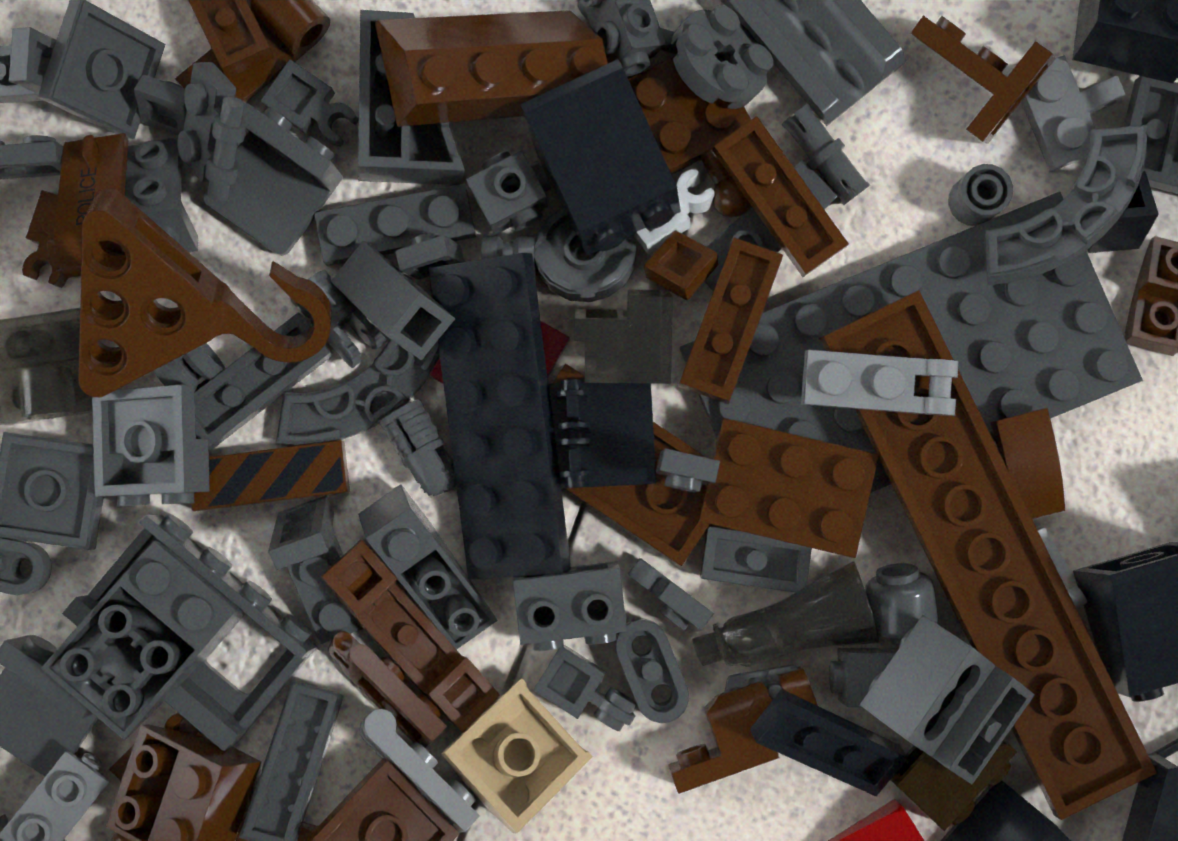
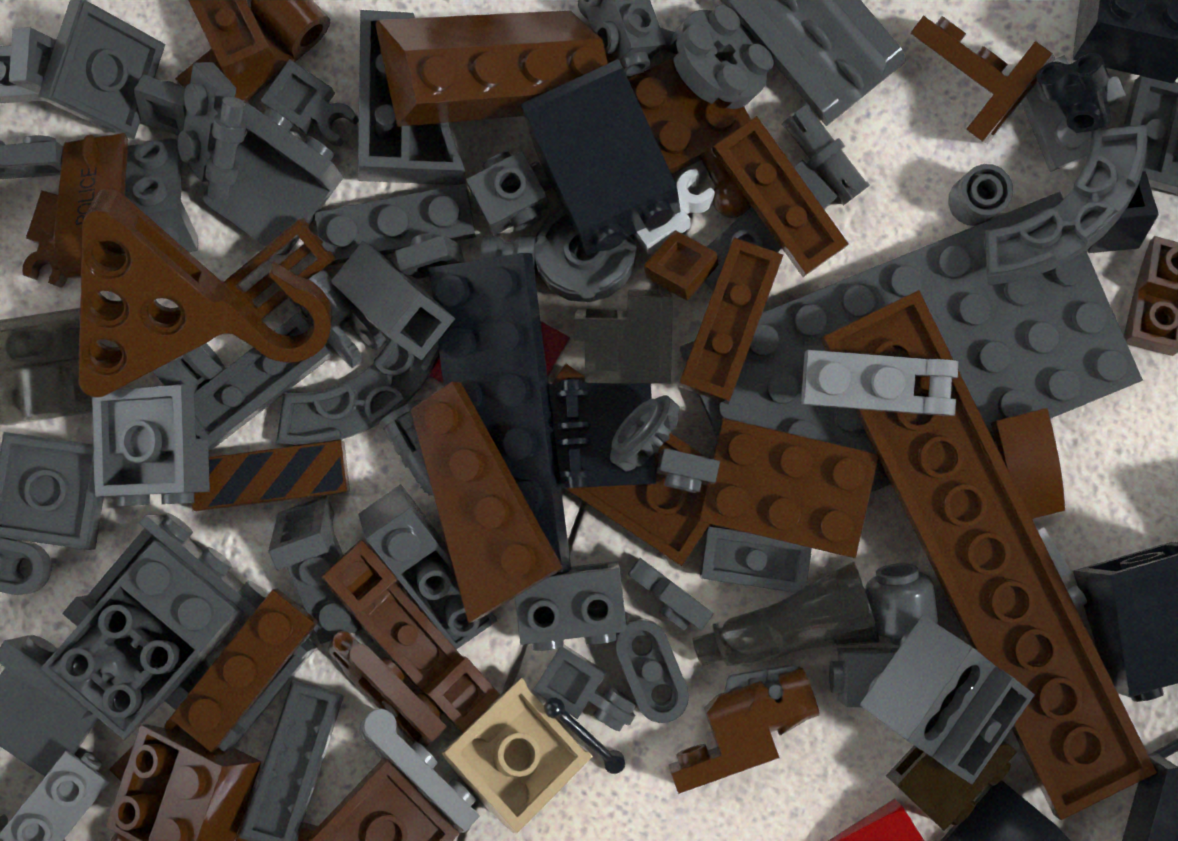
(243, 670): none -> reddish brown plate
(312, 244): none -> reddish brown tile
(482, 511): none -> reddish brown wing
(613, 760): none -> black hinge
(644, 432): none -> dark grey gear
(828, 743): black plate -> none
(1078, 91): none -> black plate

